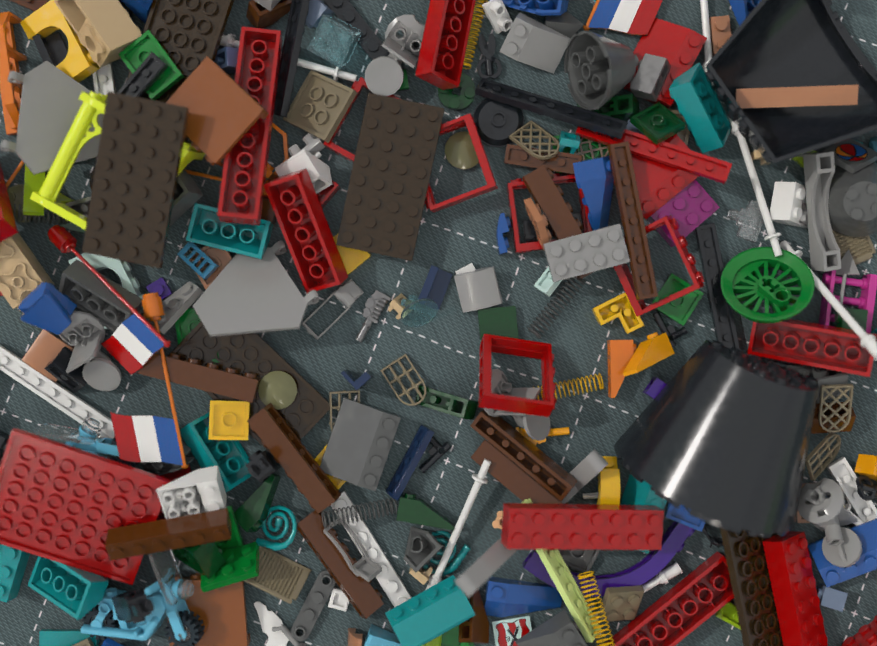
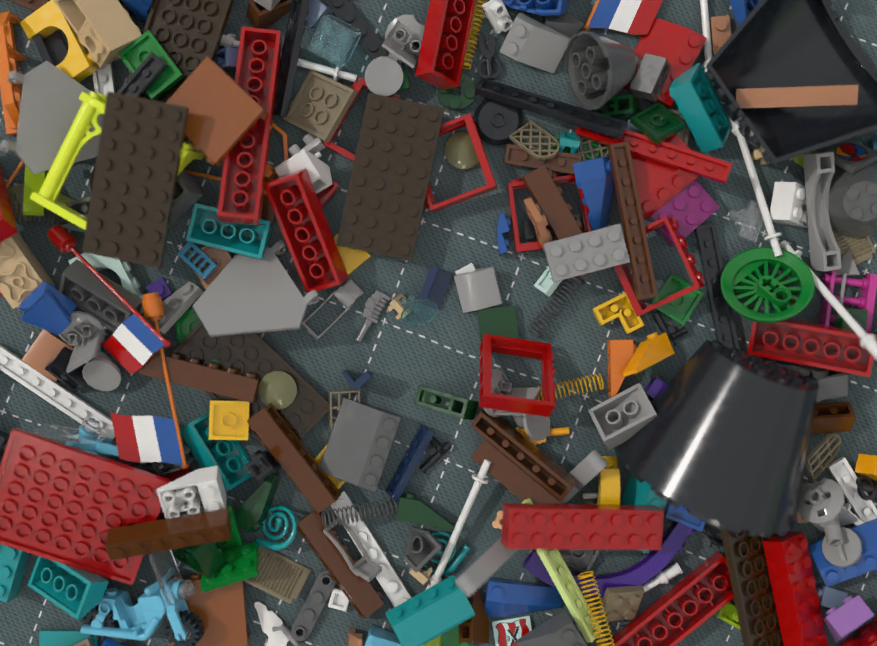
(132, 606): black hinge -> none
(397, 378): dark tan window -> none
(622, 415): none -> light grey slope
(834, 412): dark tan window -> none
(847, 618): none -> medium lavender slope

